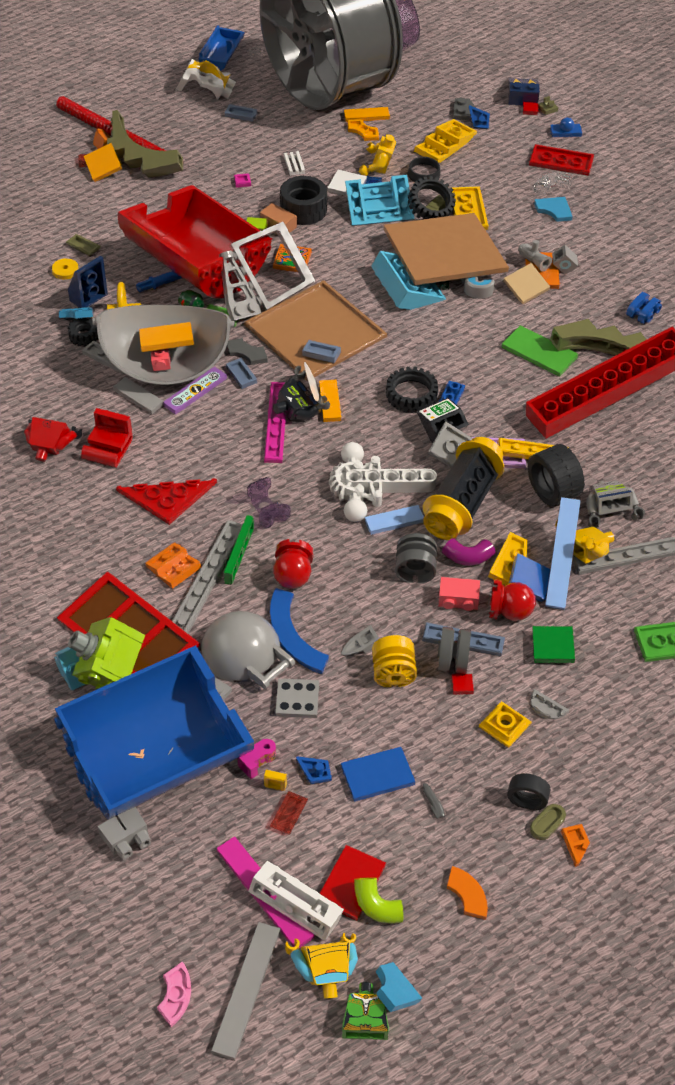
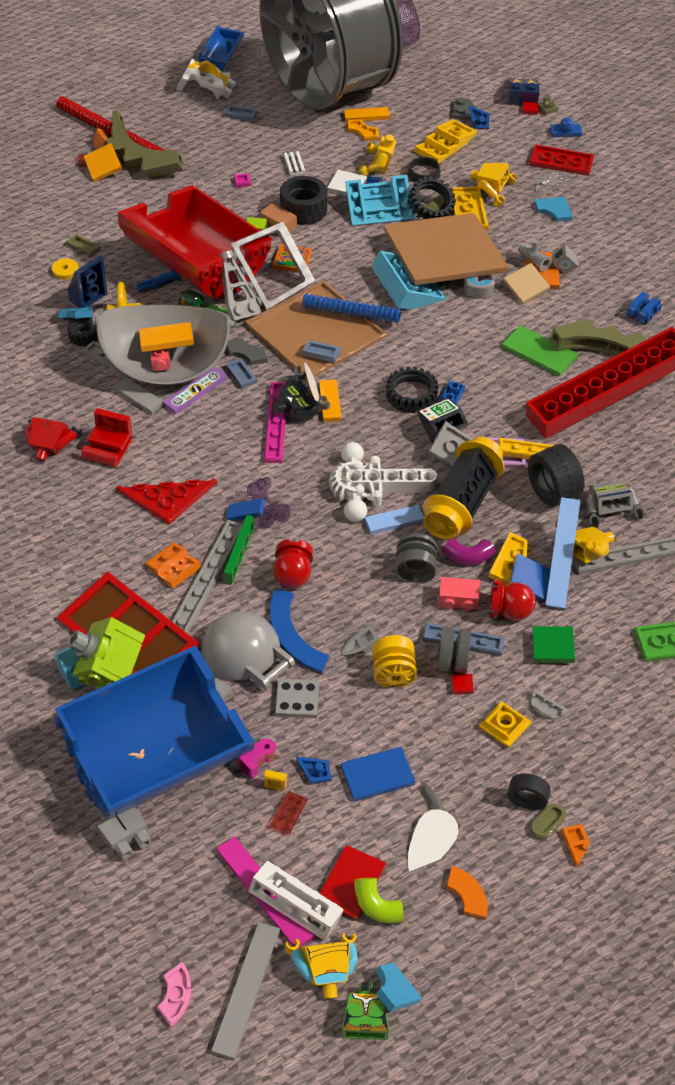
(239, 510): none -> blue tile
(351, 308): none -> blue piece
(432, 838): none -> white sticker
(493, 178): none -> yellow torso

